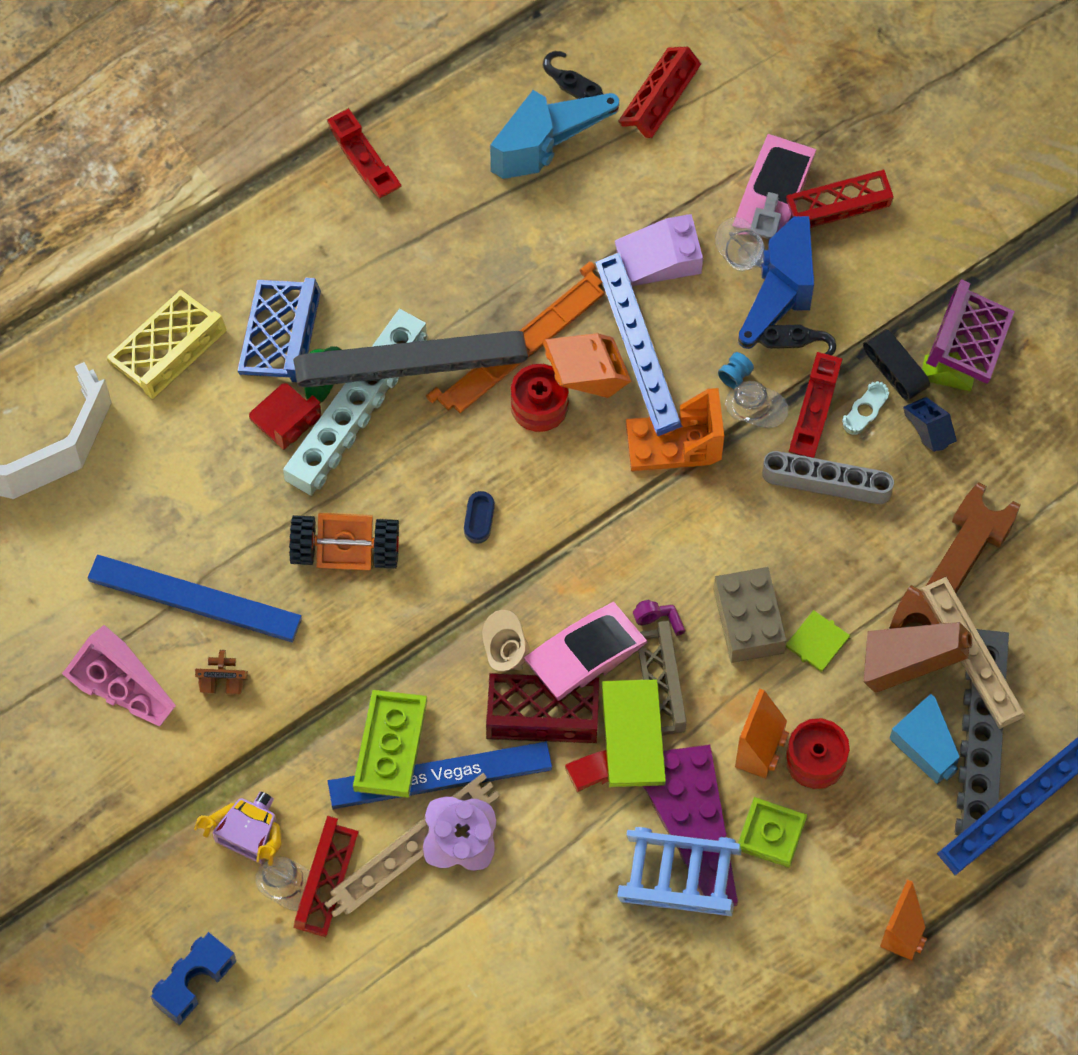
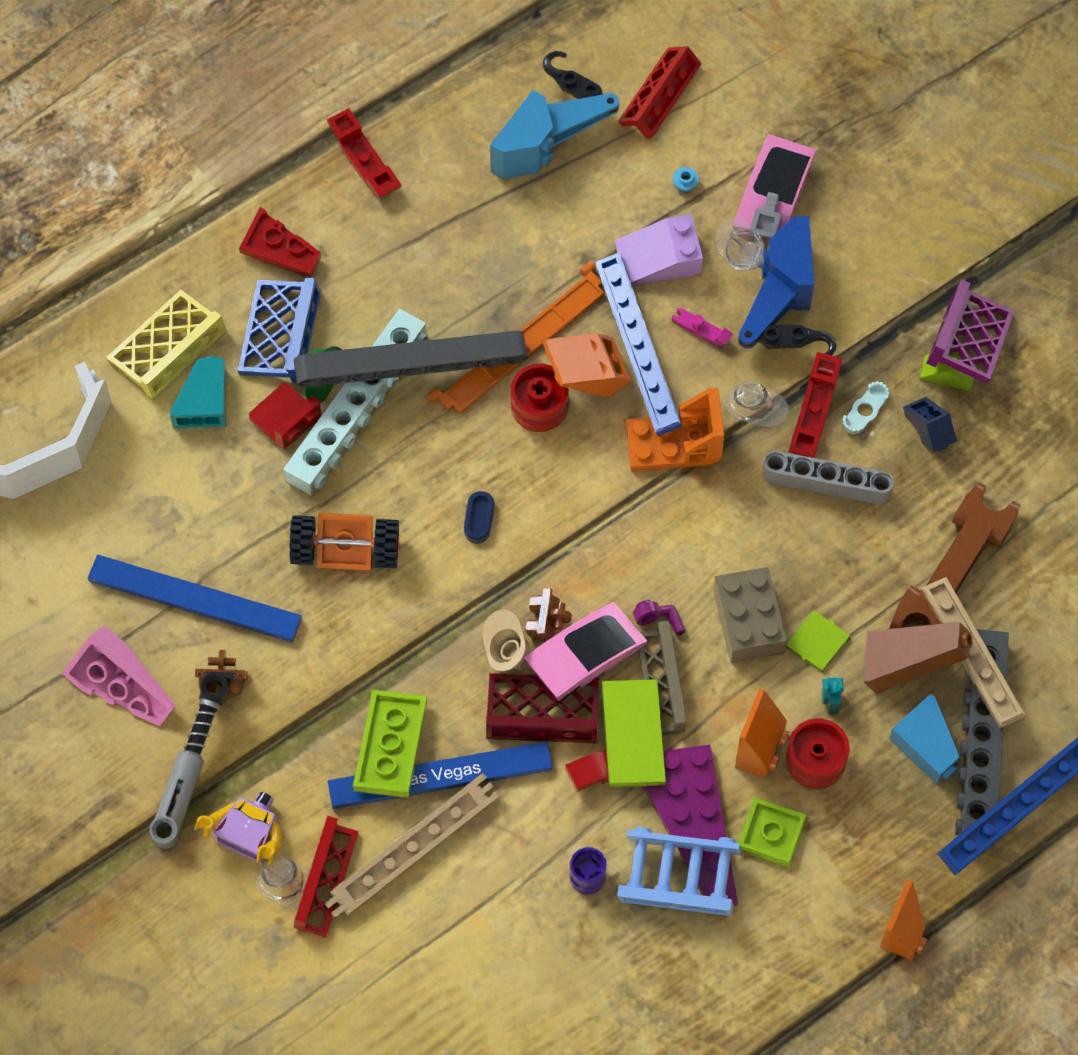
(188, 764): none -> piece
(202, 396): none -> teal slope
(206, 957): blue arch -> none
(276, 245): none -> red wing
(445, 849): lavender brick -> none
(551, 615): none -> dark orange hips
(588, 870): none -> dark purple wheel
(685, 185): none -> medium azure plate
(701, 328): none -> dark pink piece
(736, 370): dark azure wheel -> none
(831, 693): none -> teal plate
(849, 206): red fence -> none
(896, 364): black beam -> none

